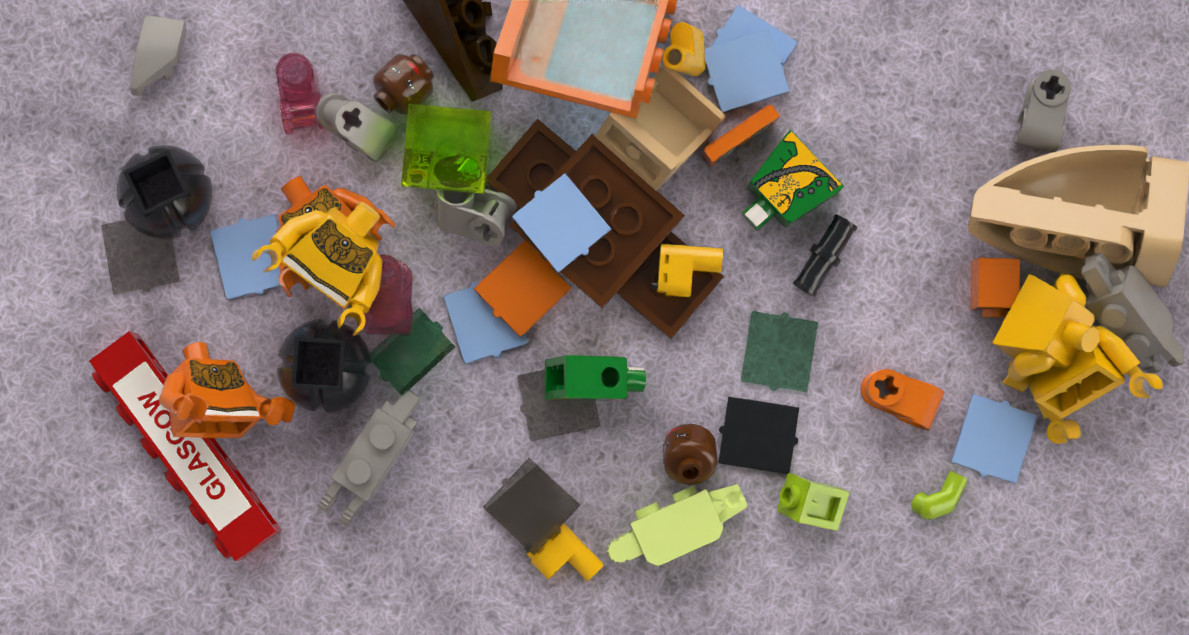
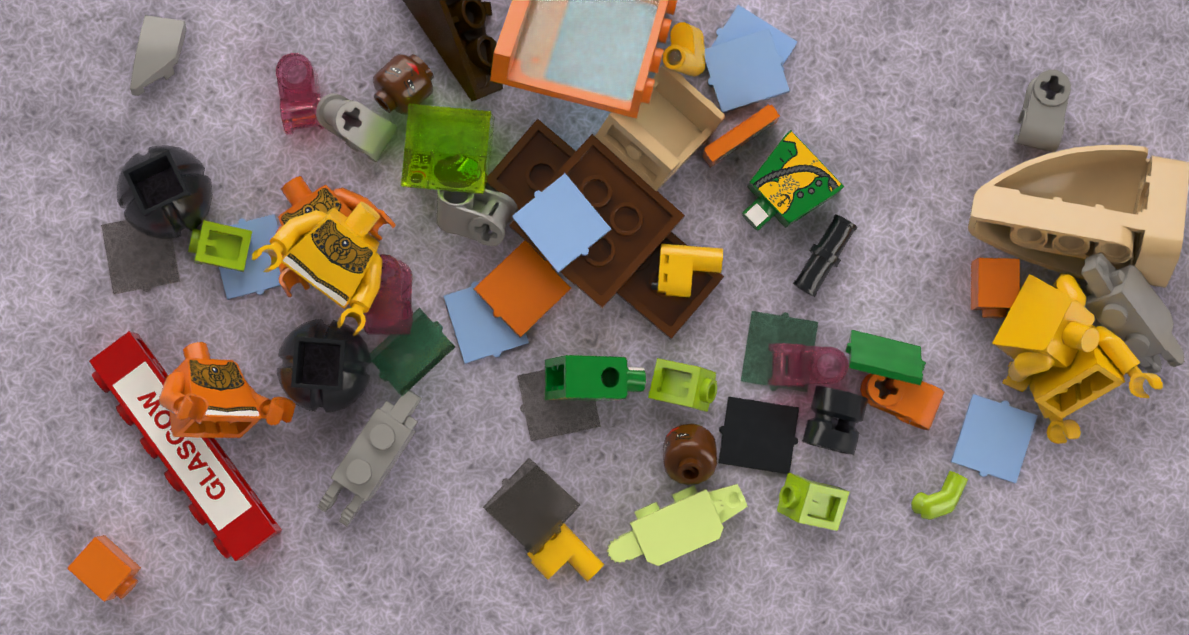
(105, 569): none -> orange brick
(220, 245): none -> lime bracket
(683, 384): none -> lime bracket
(803, 365): none -> clear pink piece
(836, 405): none -> black wheel
(885, 357): none -> green piece

